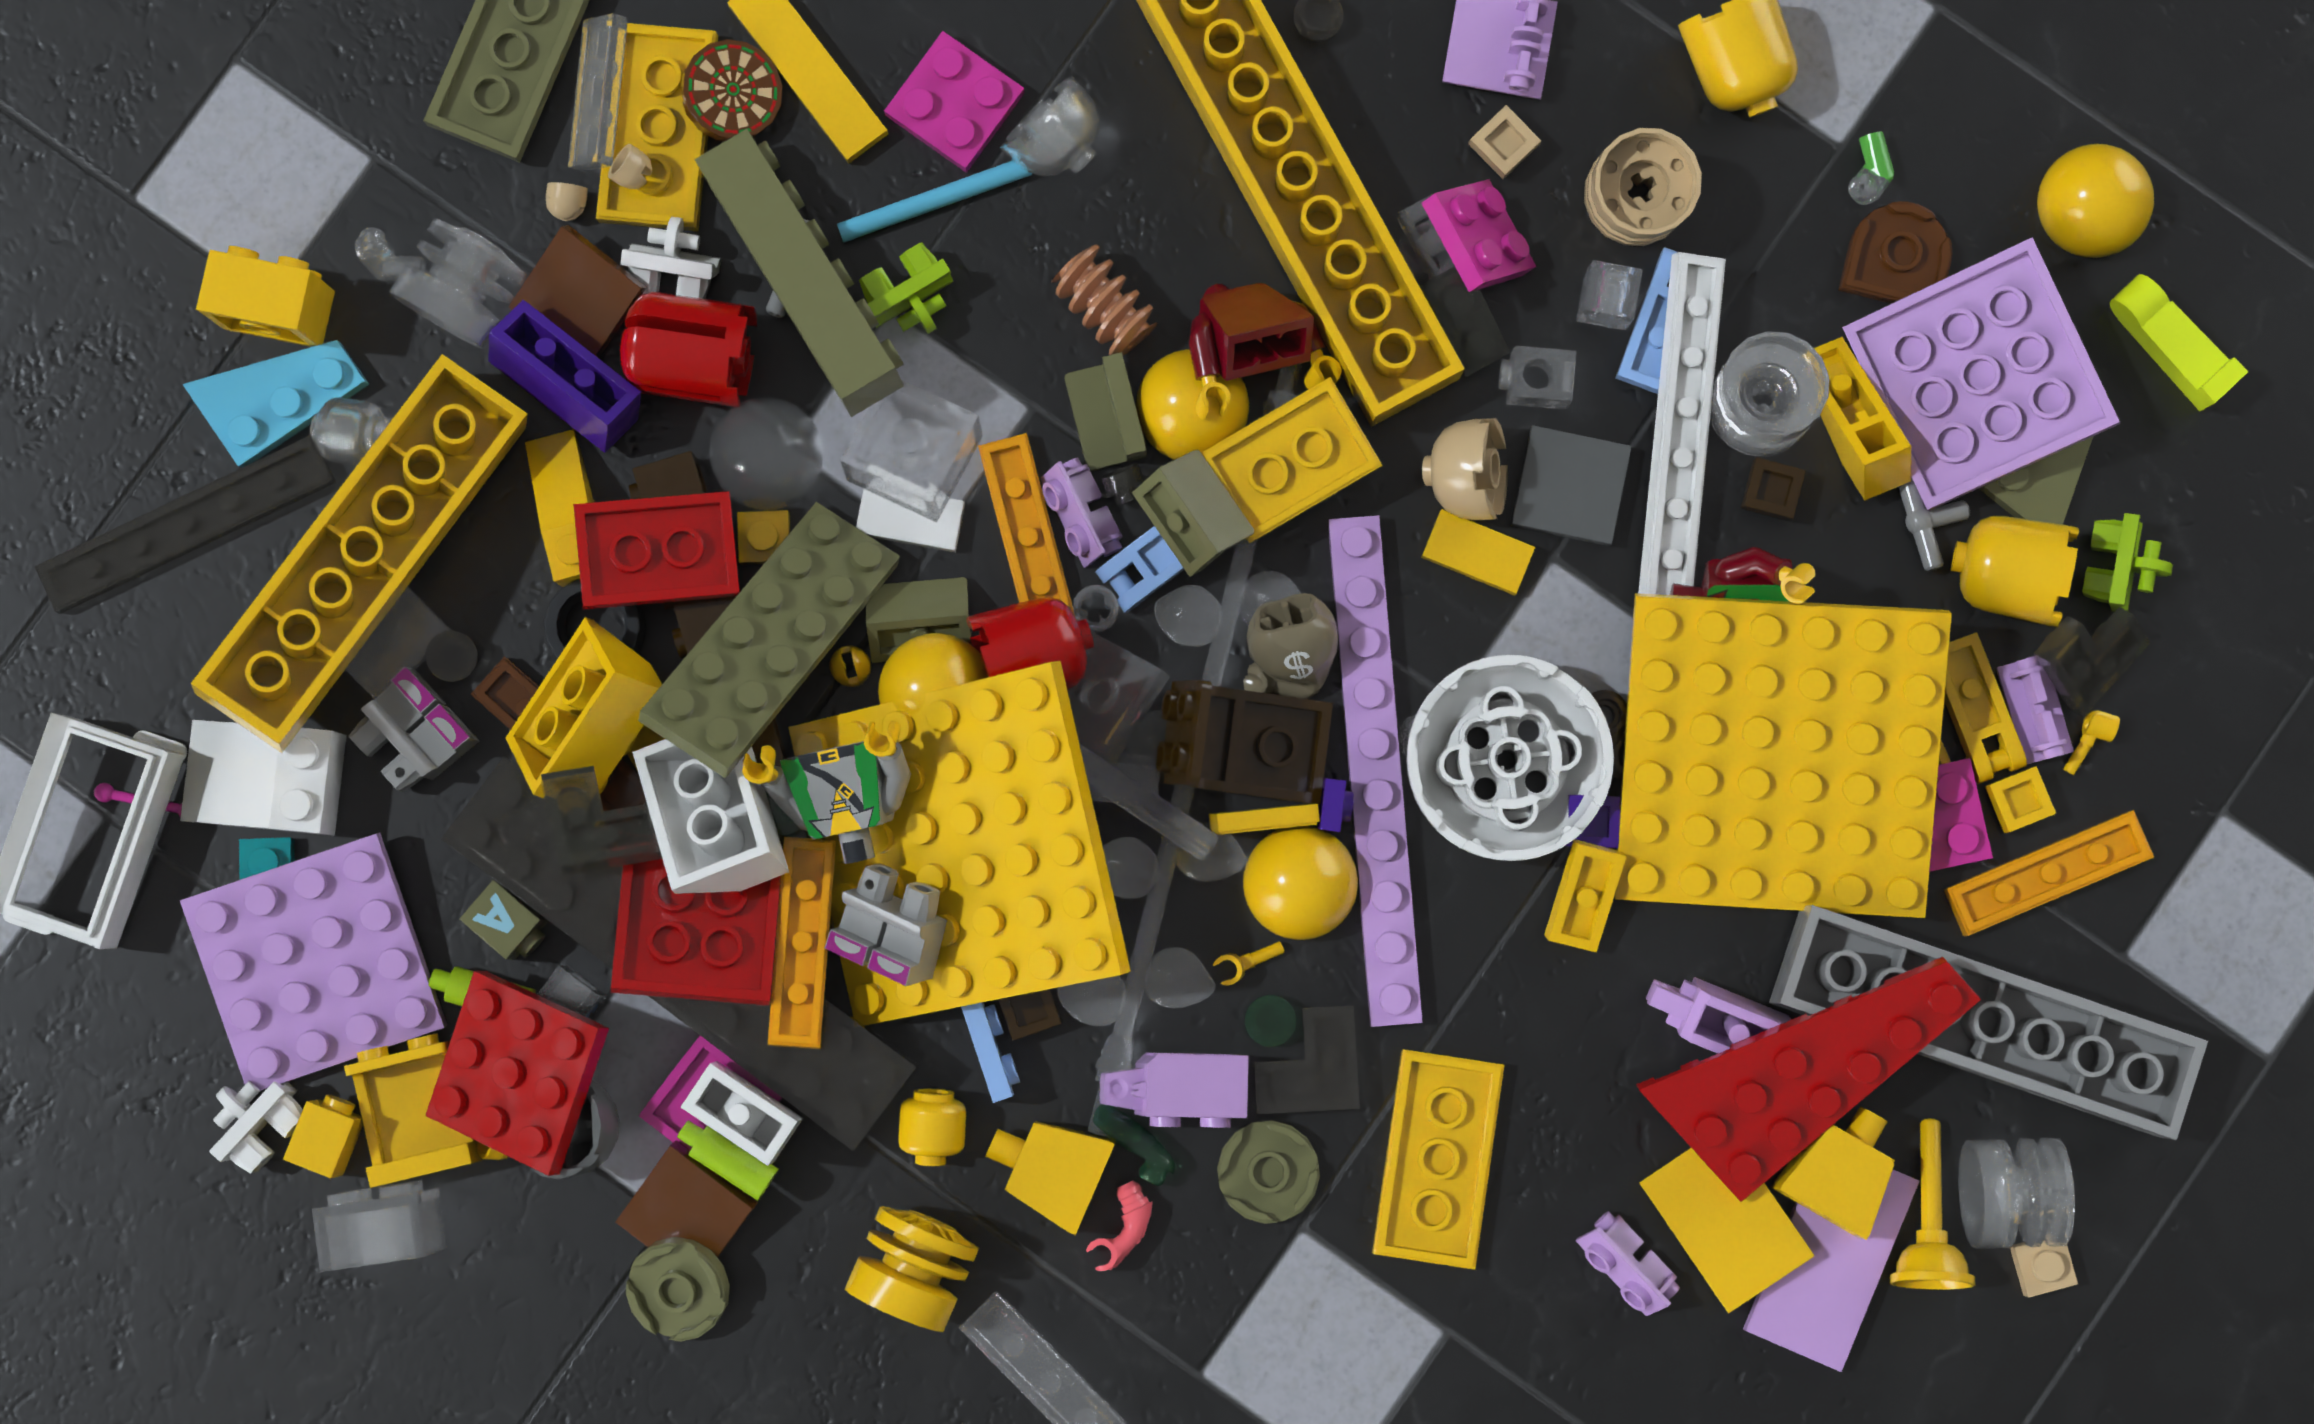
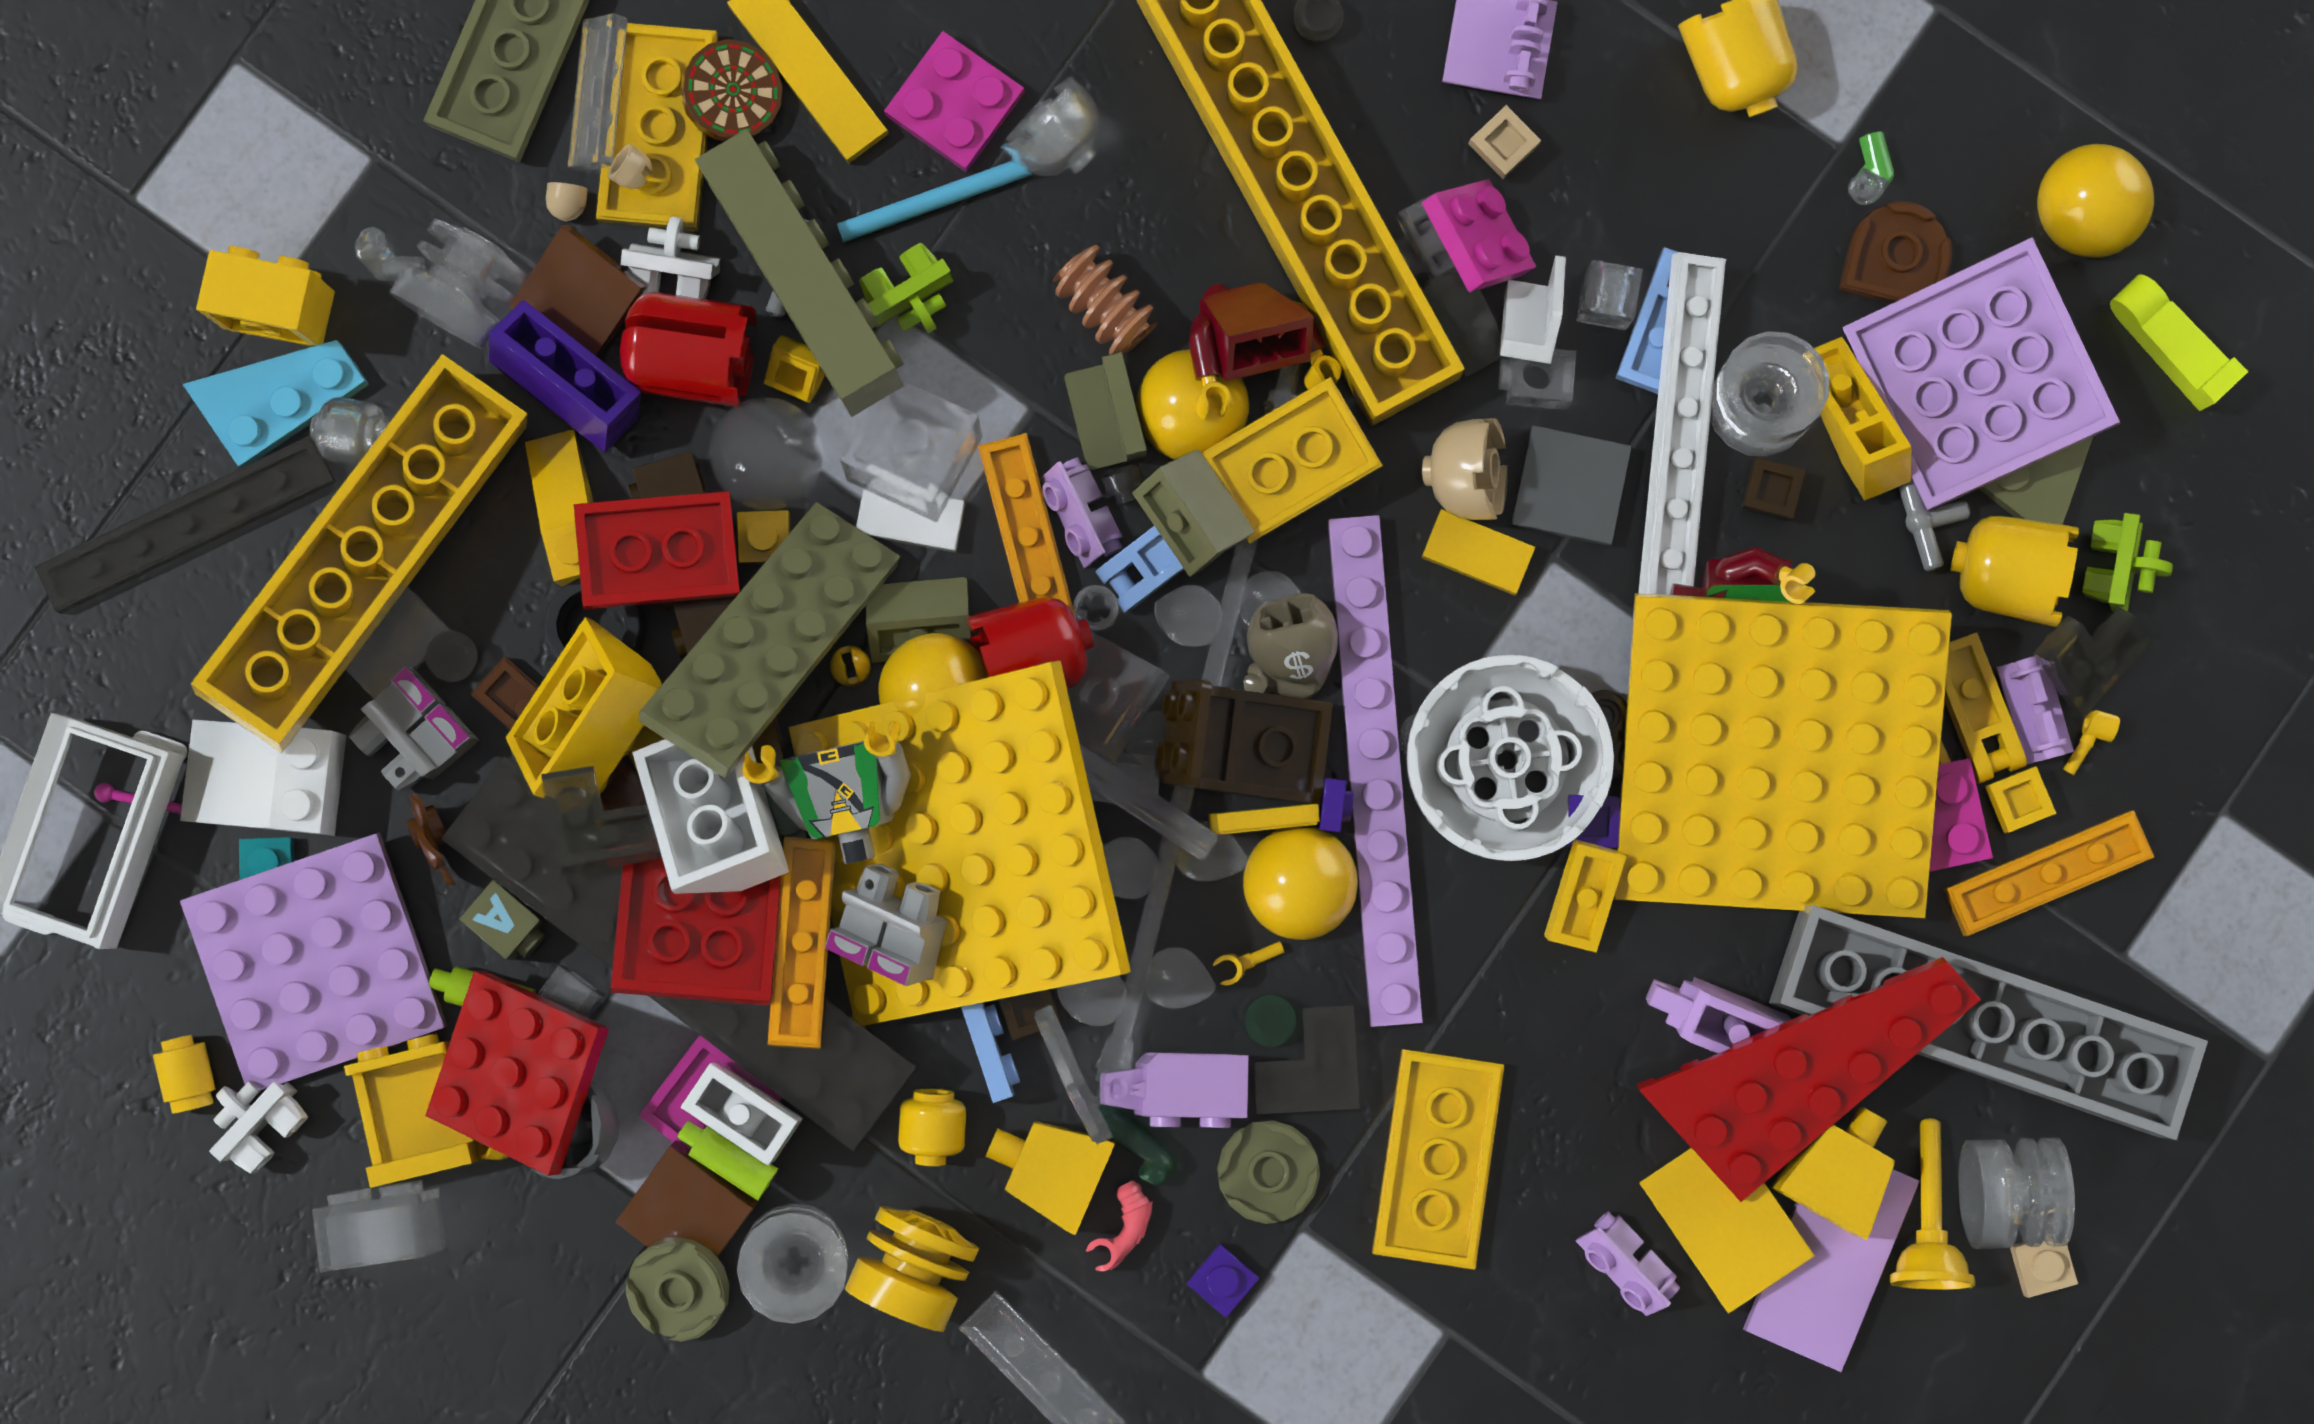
(184, 1074): none -> yellow brick
(325, 1136): yellow brick -> none
(426, 833): none -> reddish brown plate
(771, 1283): none -> clear wheel
(793, 369): none -> yellow brick
(1072, 1075): none -> clear tile
(1222, 1280): none -> dark purple plate
(1533, 316): none -> white panel
(1641, 158): tan wheel -> none

